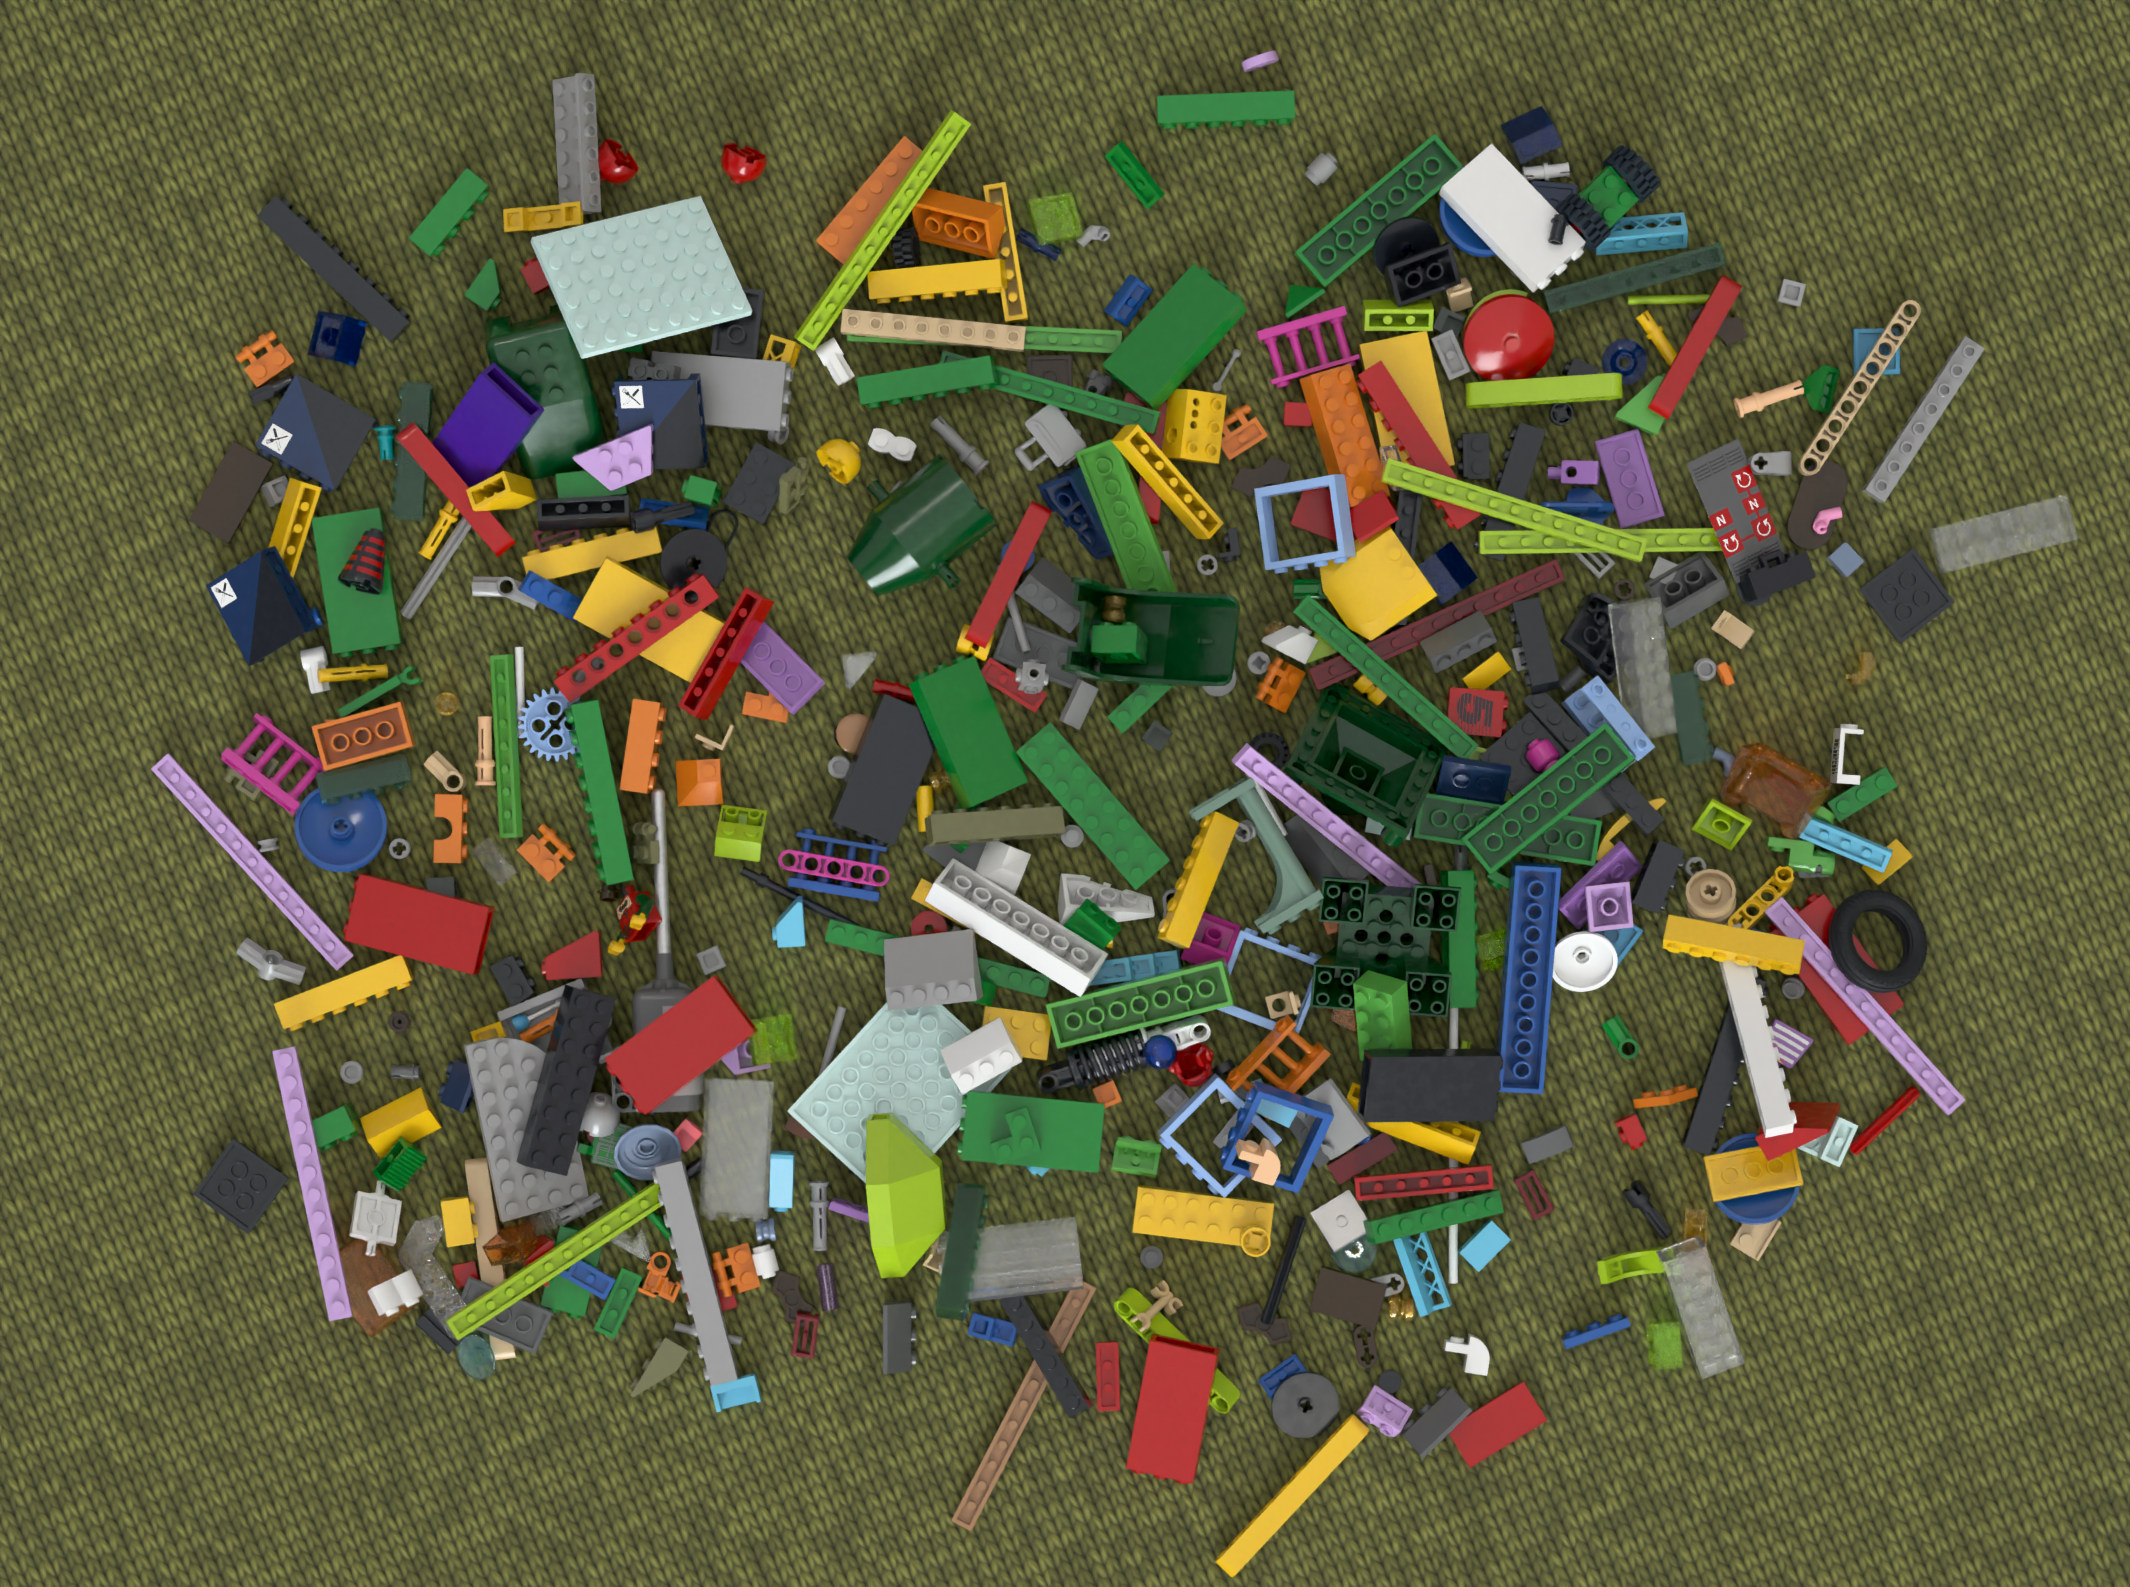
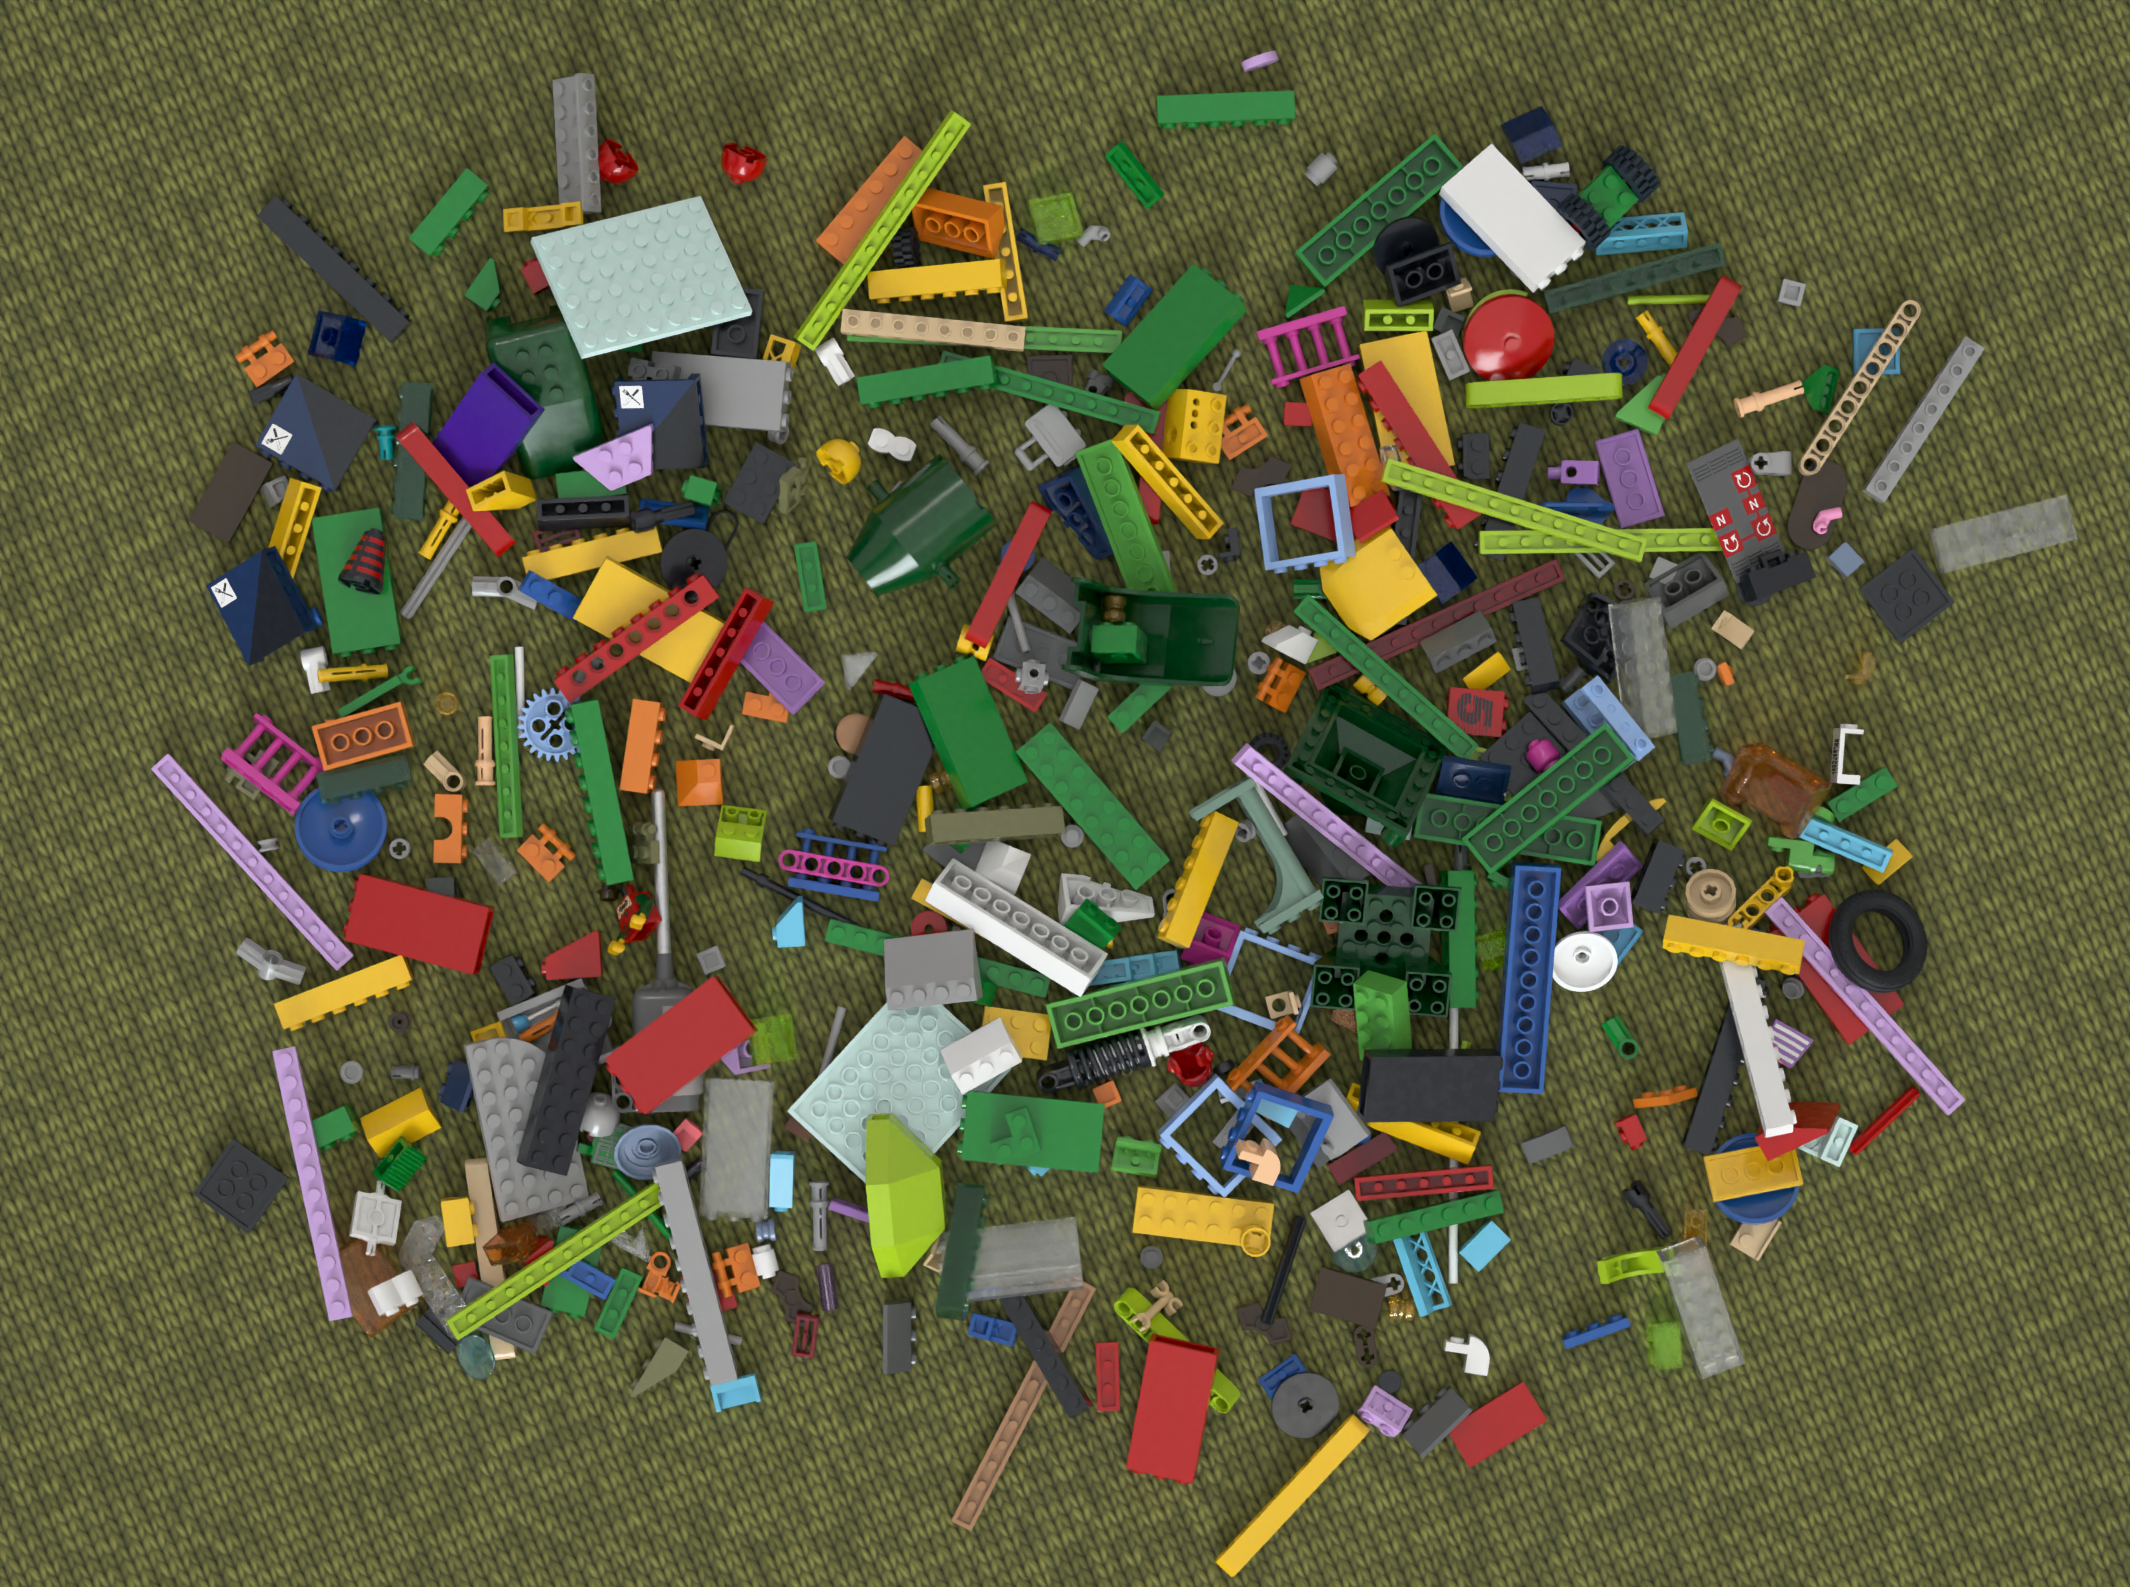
(810, 576): none -> green plate
(1159, 1052): clear blue hair -> none
(1525, 1176): dark red tile -> none
(1558, 228): black pin -> none

